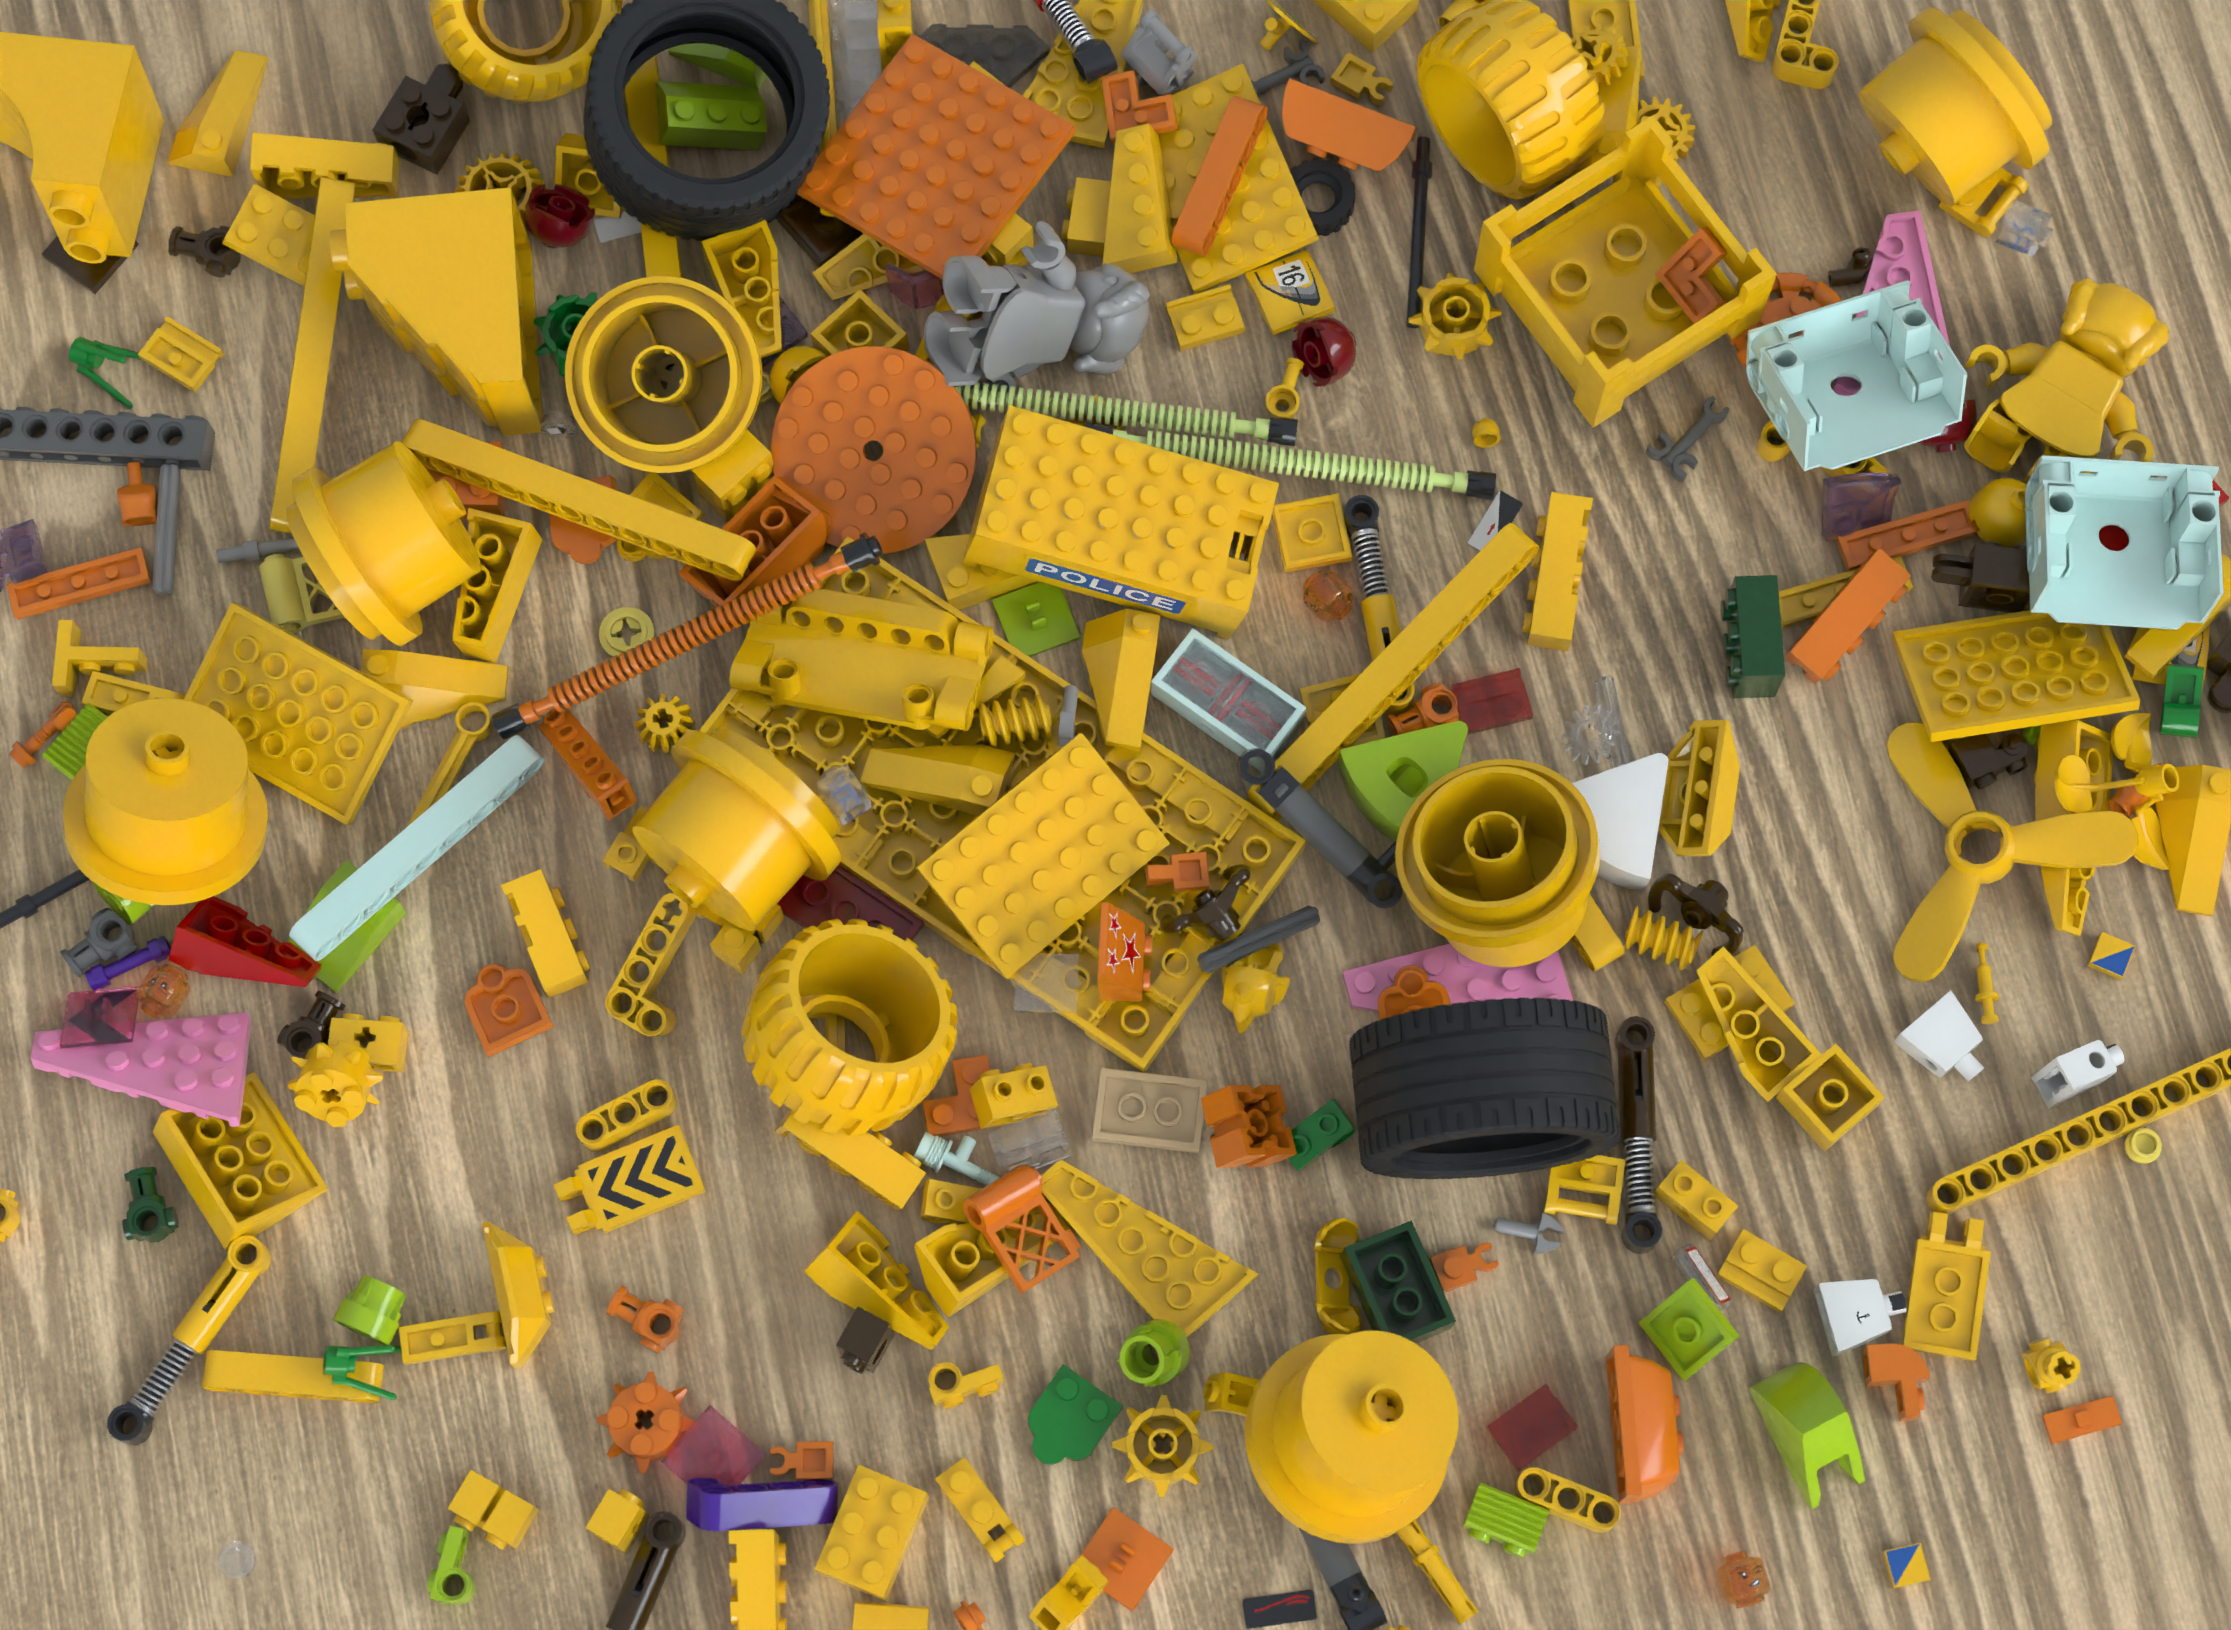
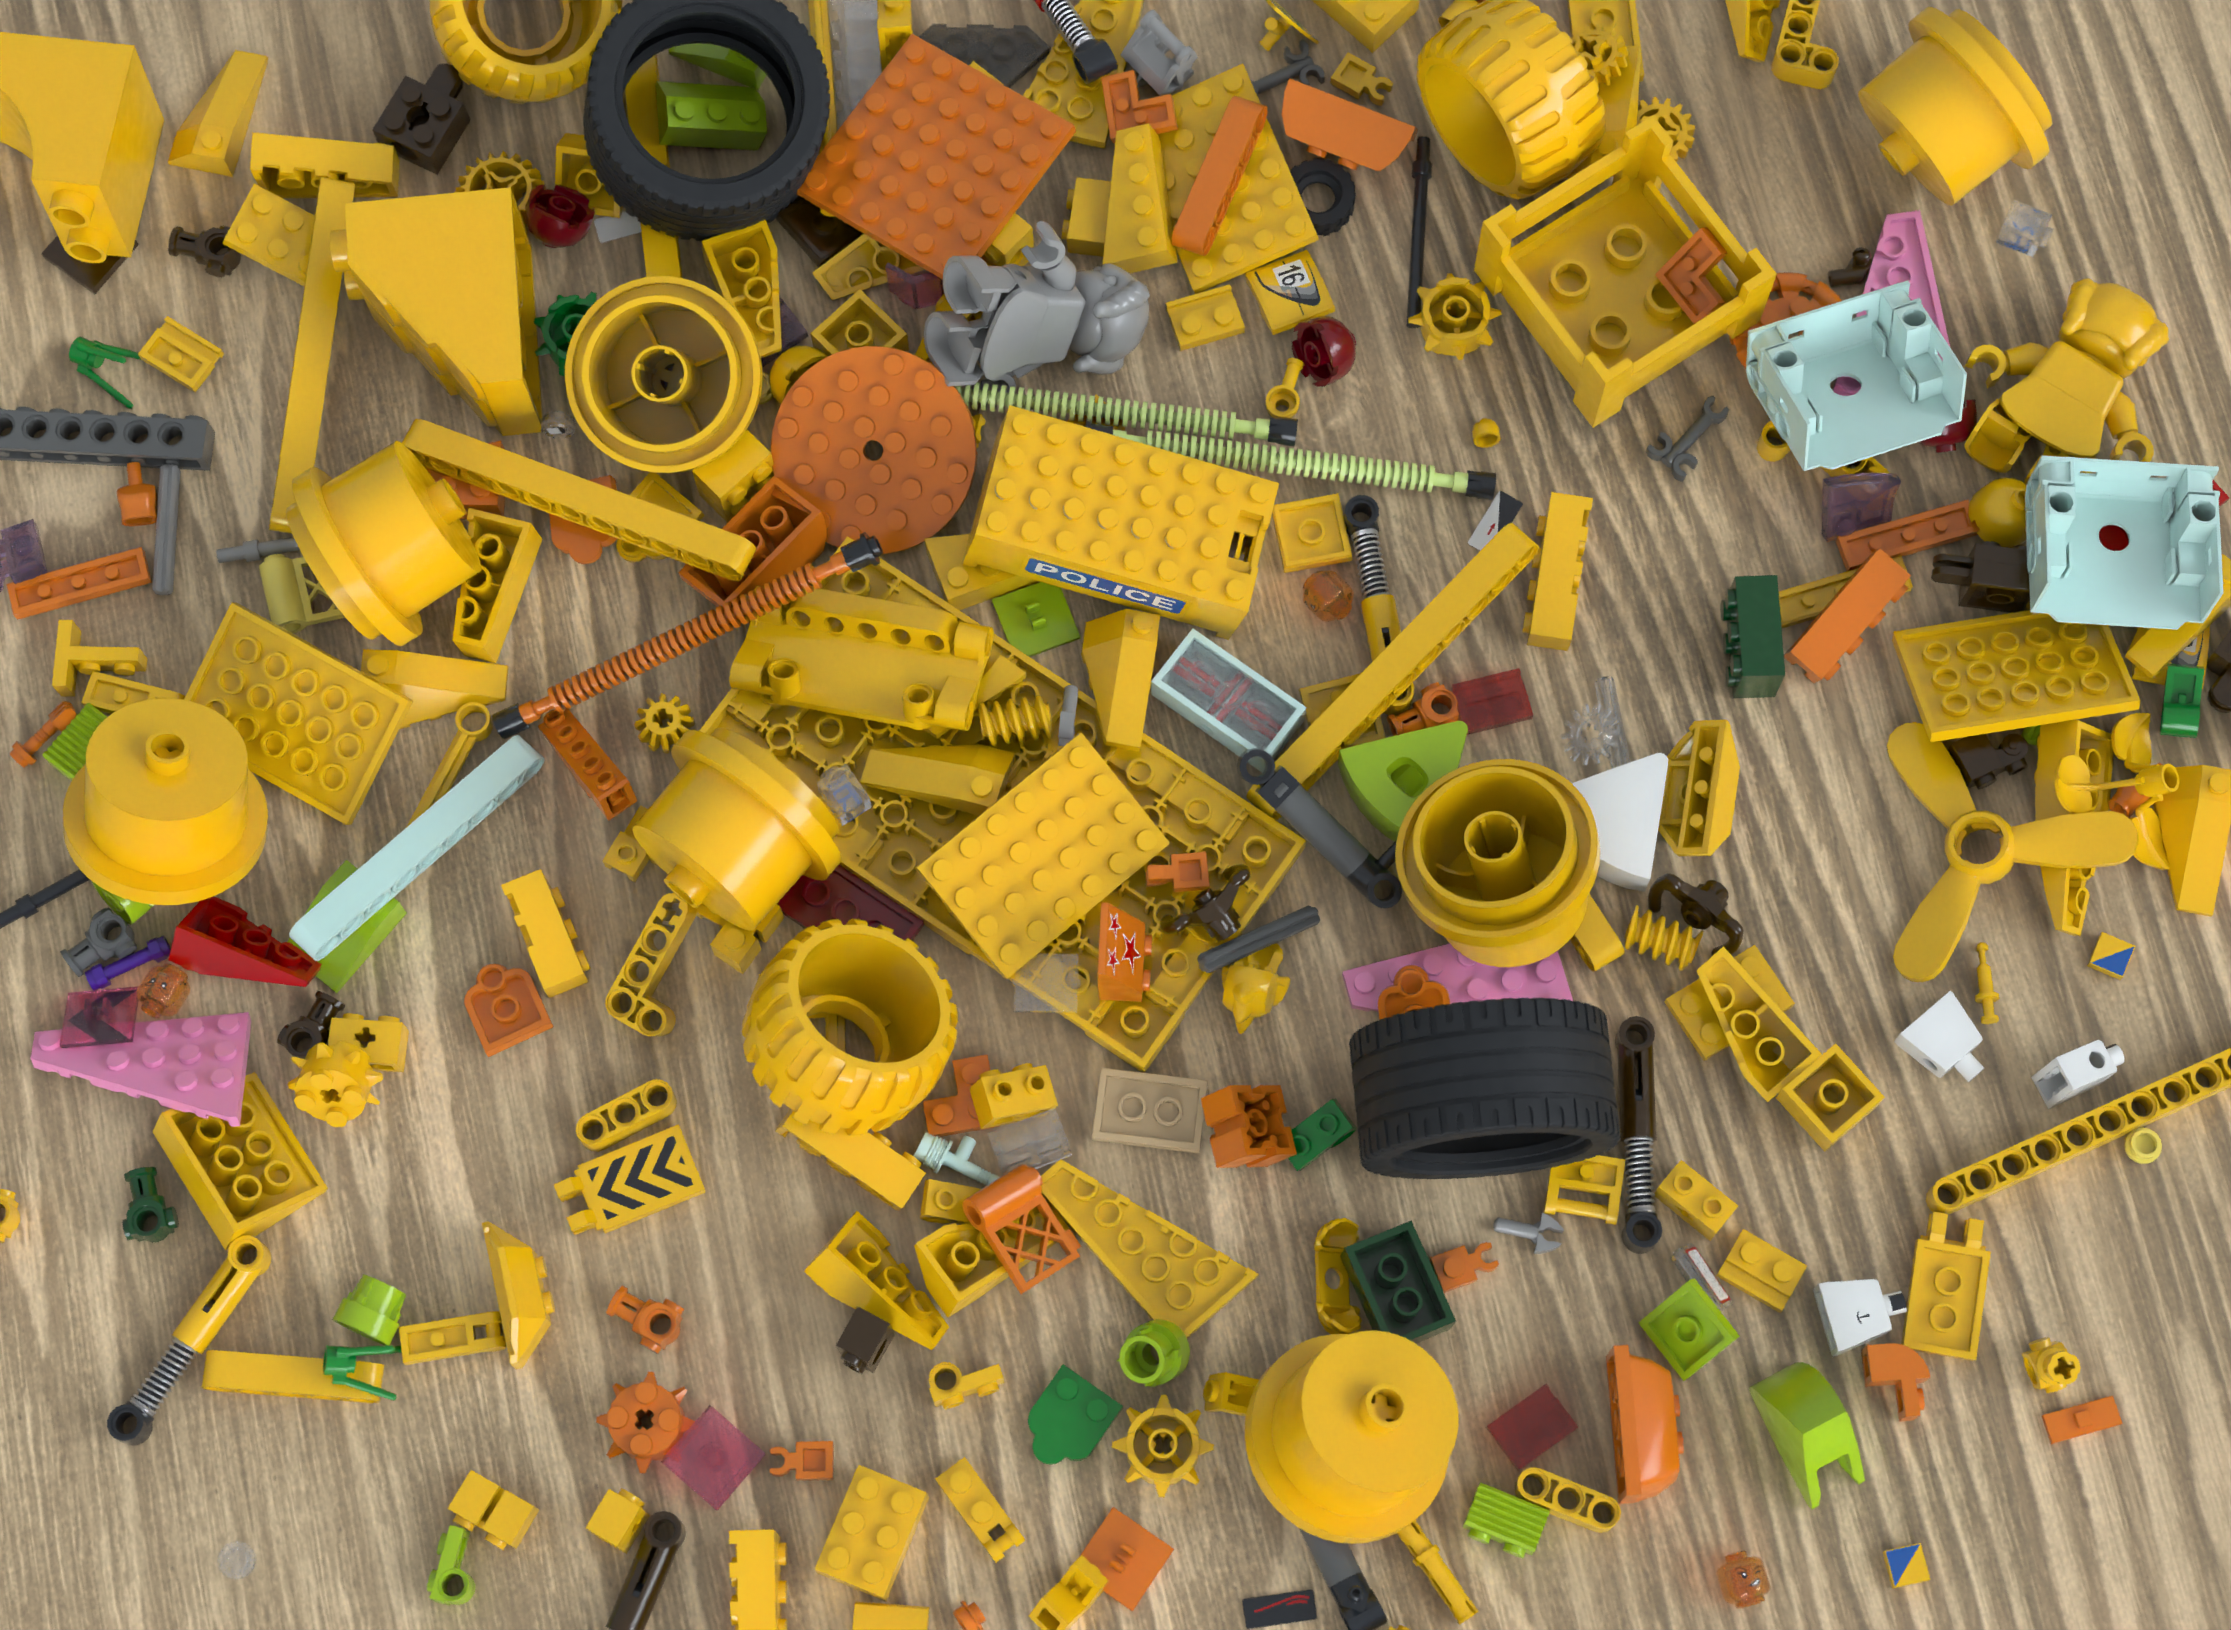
(613, 626): light yellow gear -> none
(760, 1505): beam -> none
(1966, 208): yellow plate -> none

